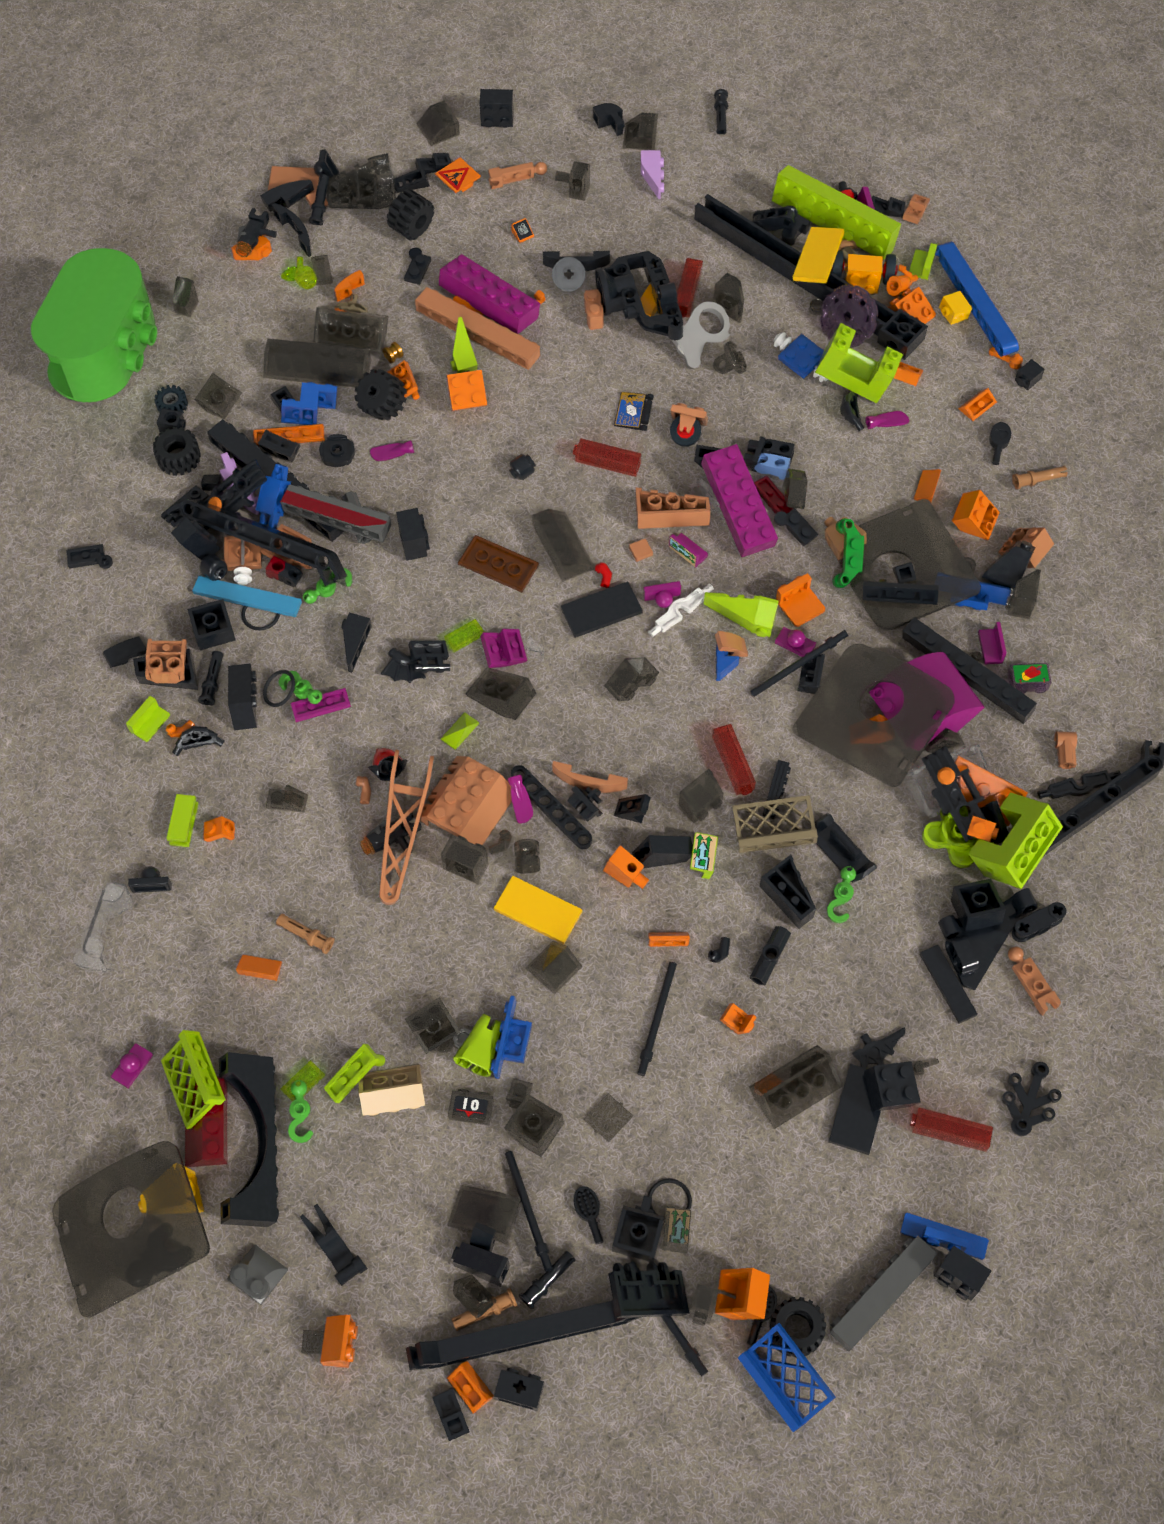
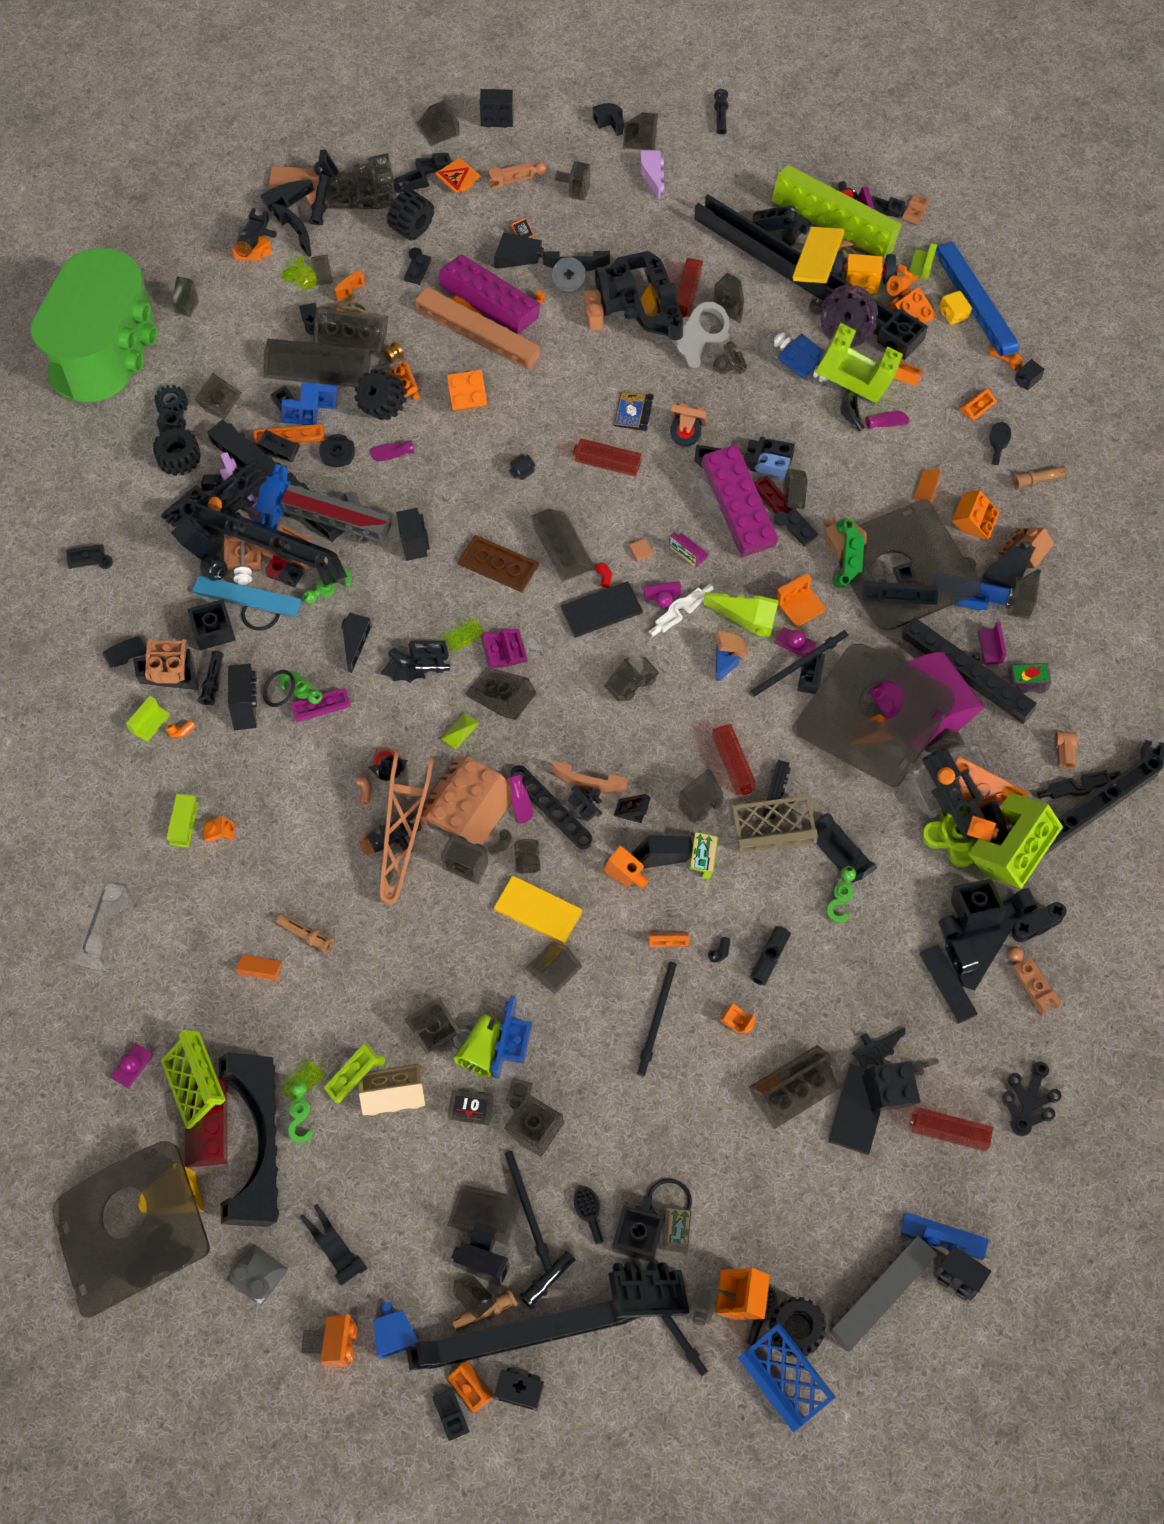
(150, 881): black tile -> none
(196, 737): black piece -> none
(287, 800): clear smoke slope -> none
(308, 315): none -> black piece
(392, 1332): none -> blue torso
(463, 355): lime slope -> none
(517, 251): none -> black slope
(608, 1117): clear smoke piece -> none
(670, 510): nougat wedge -> none
(788, 892): black wedge -> none

